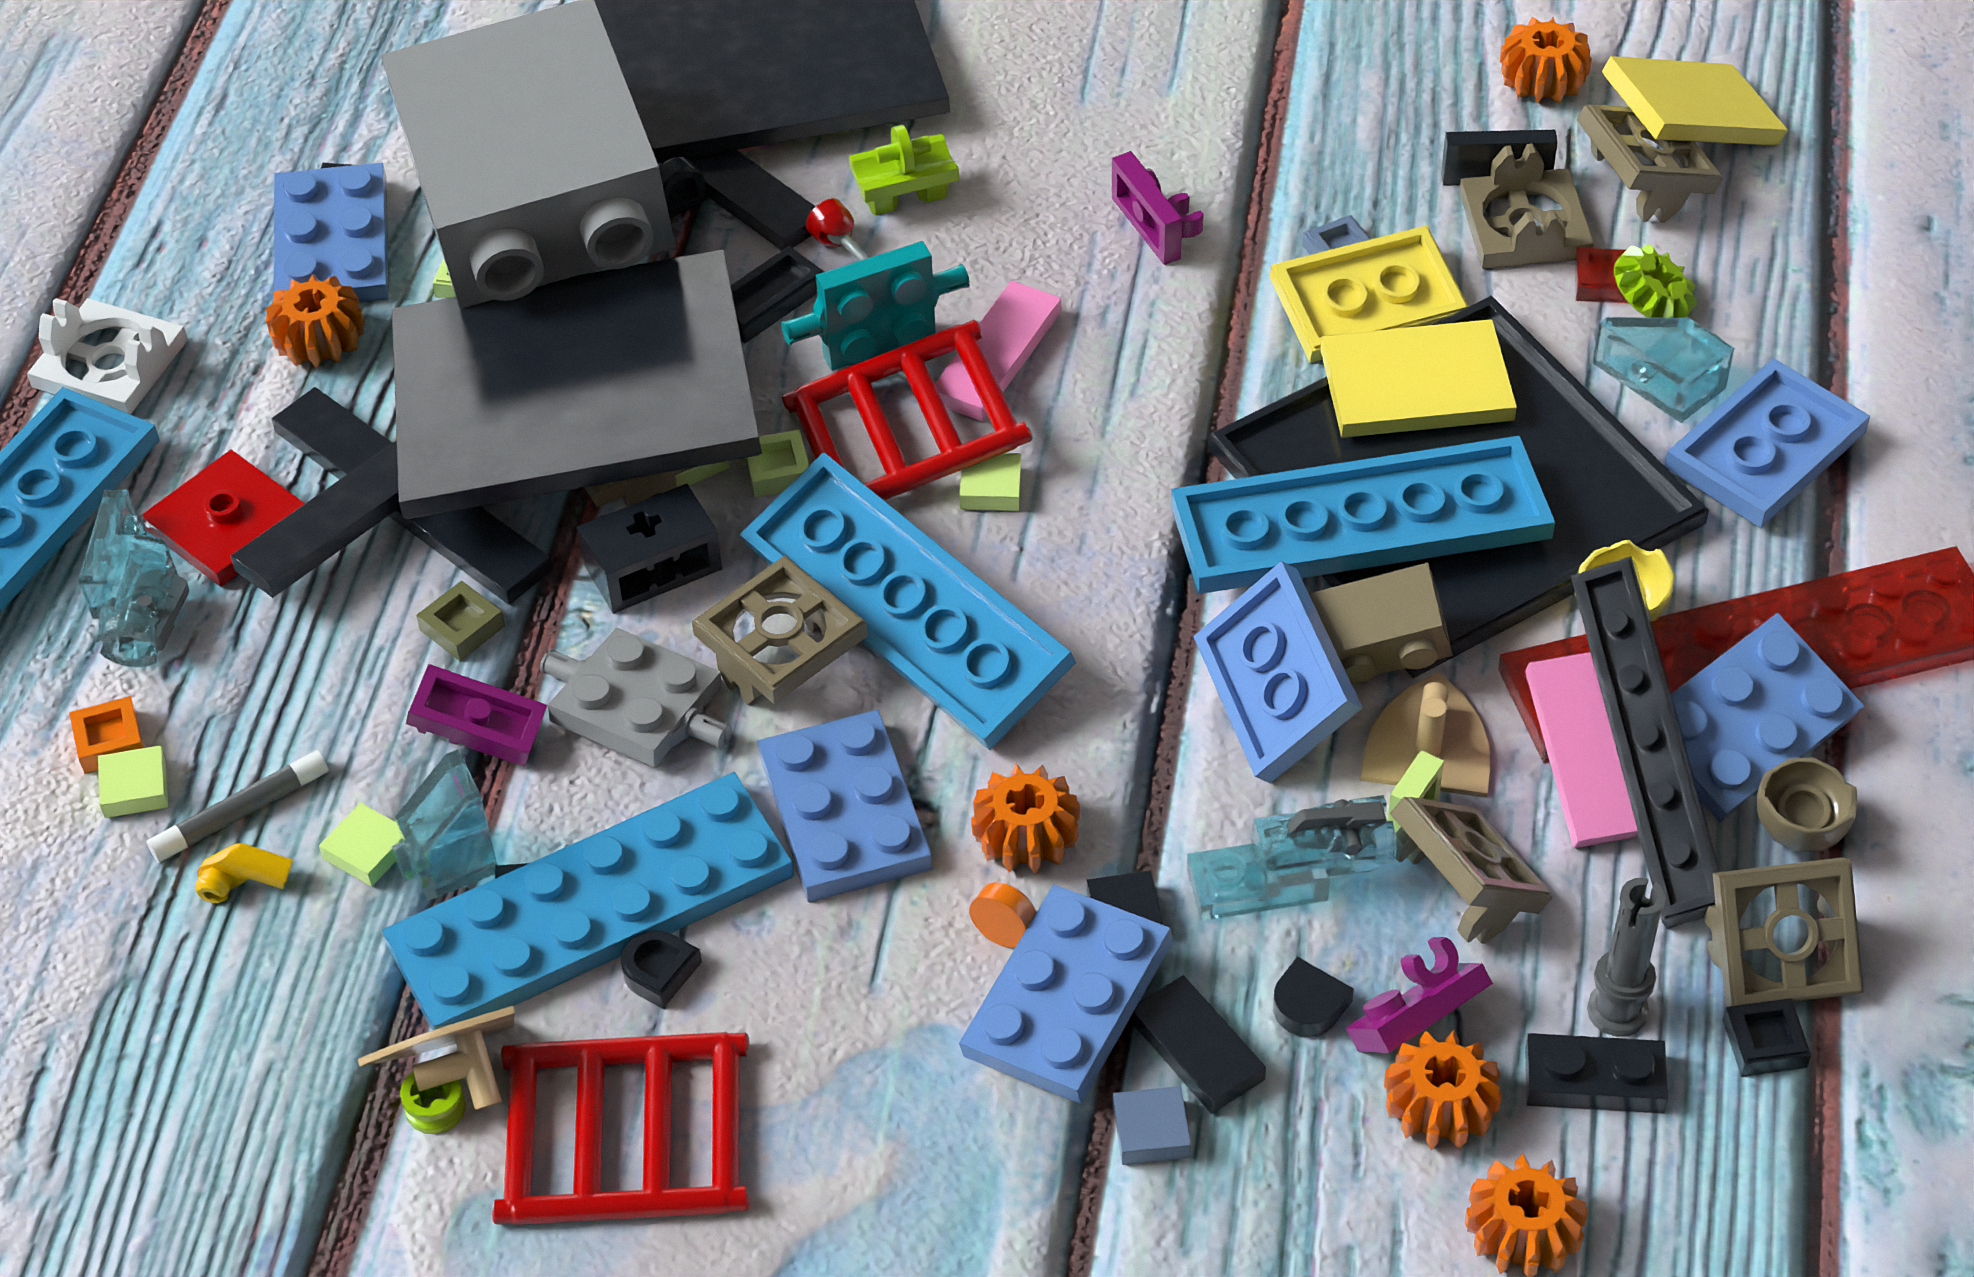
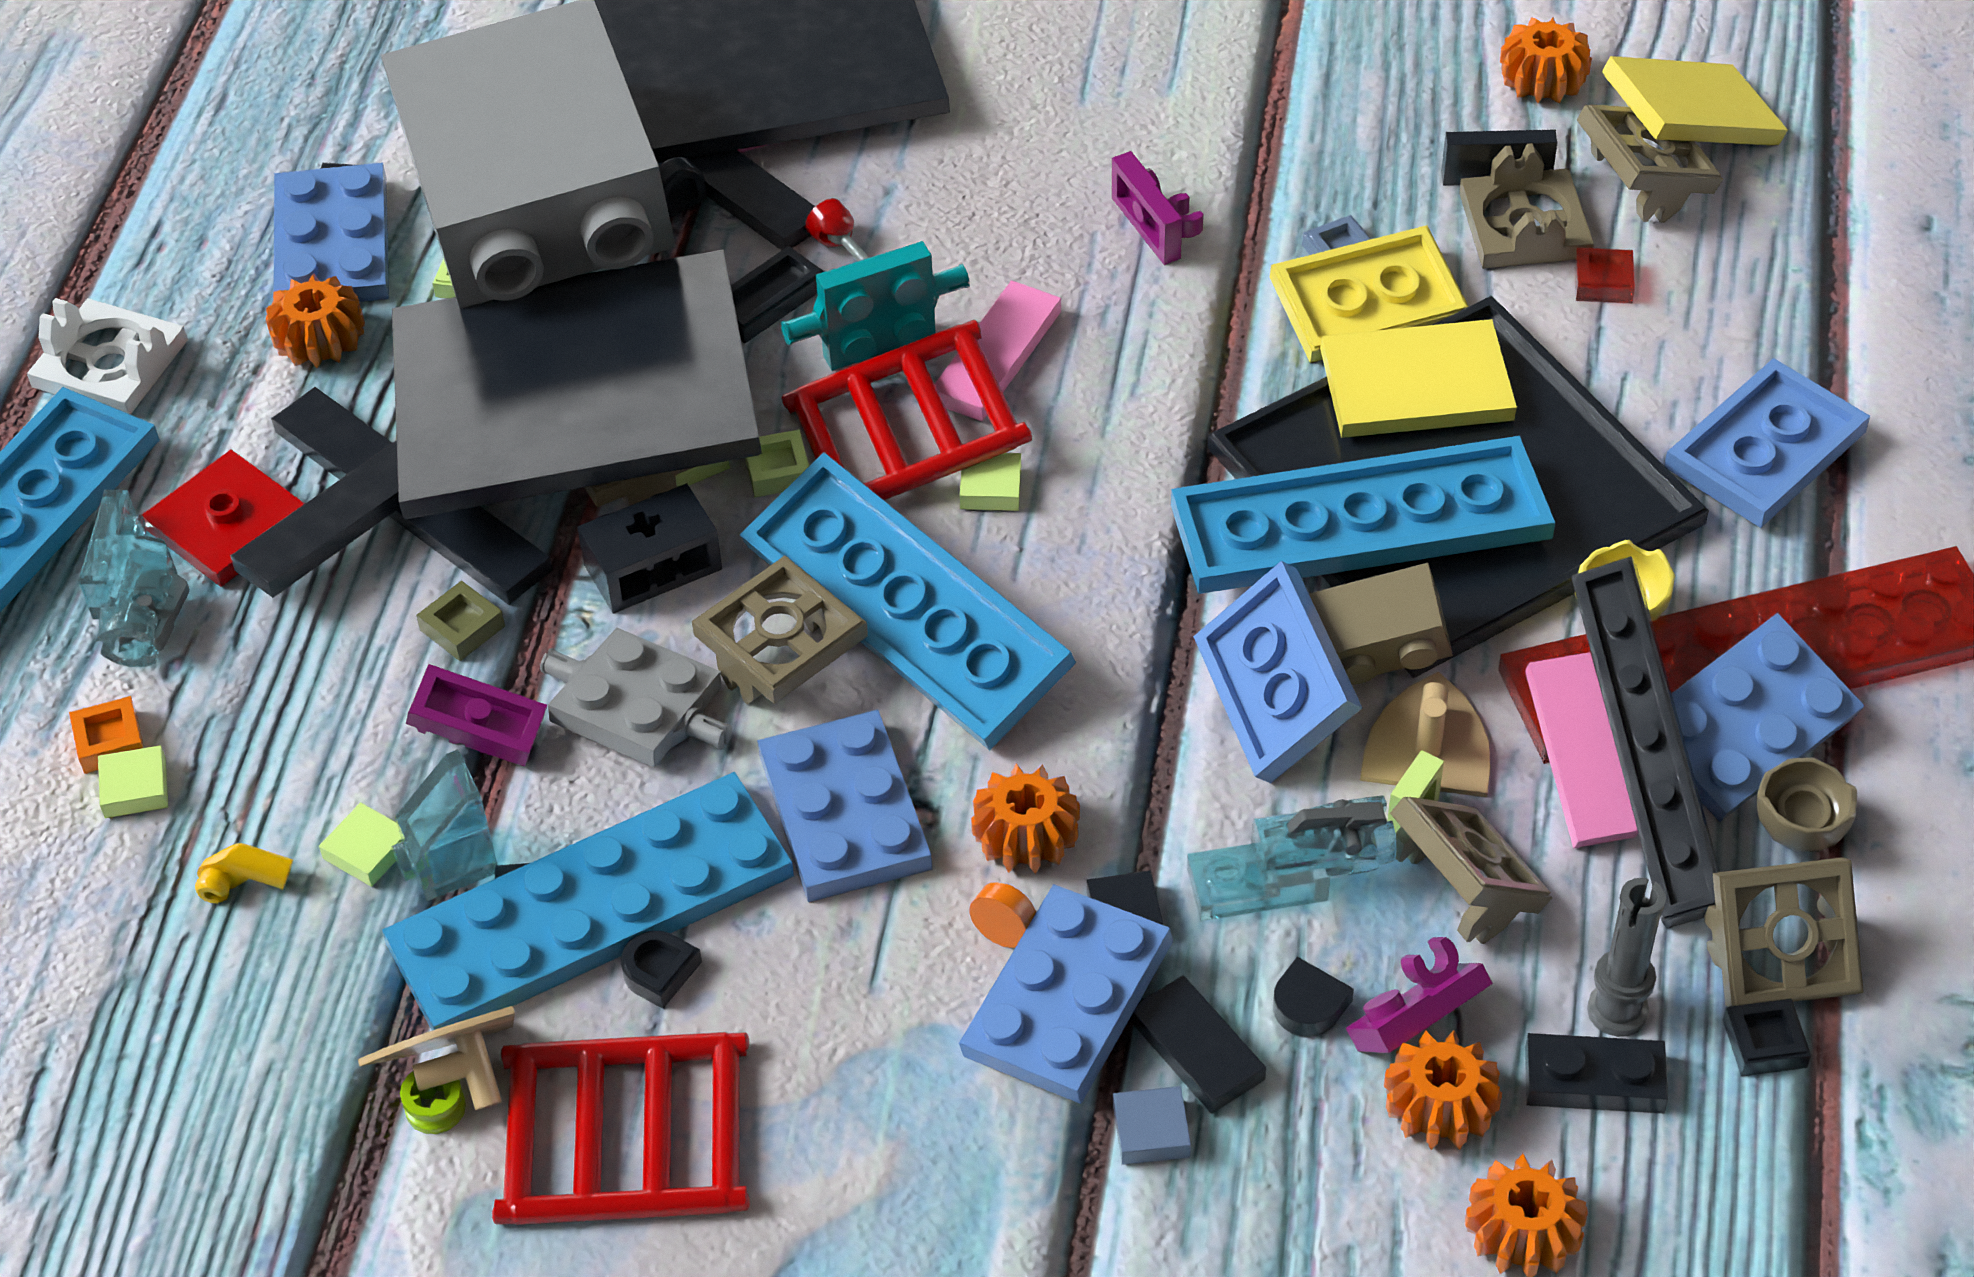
(237, 806): dark grey bar -> none
(902, 168): lime hips -> none
(1654, 283): lime gear -> none
(1664, 361): clear light blue slope -> none

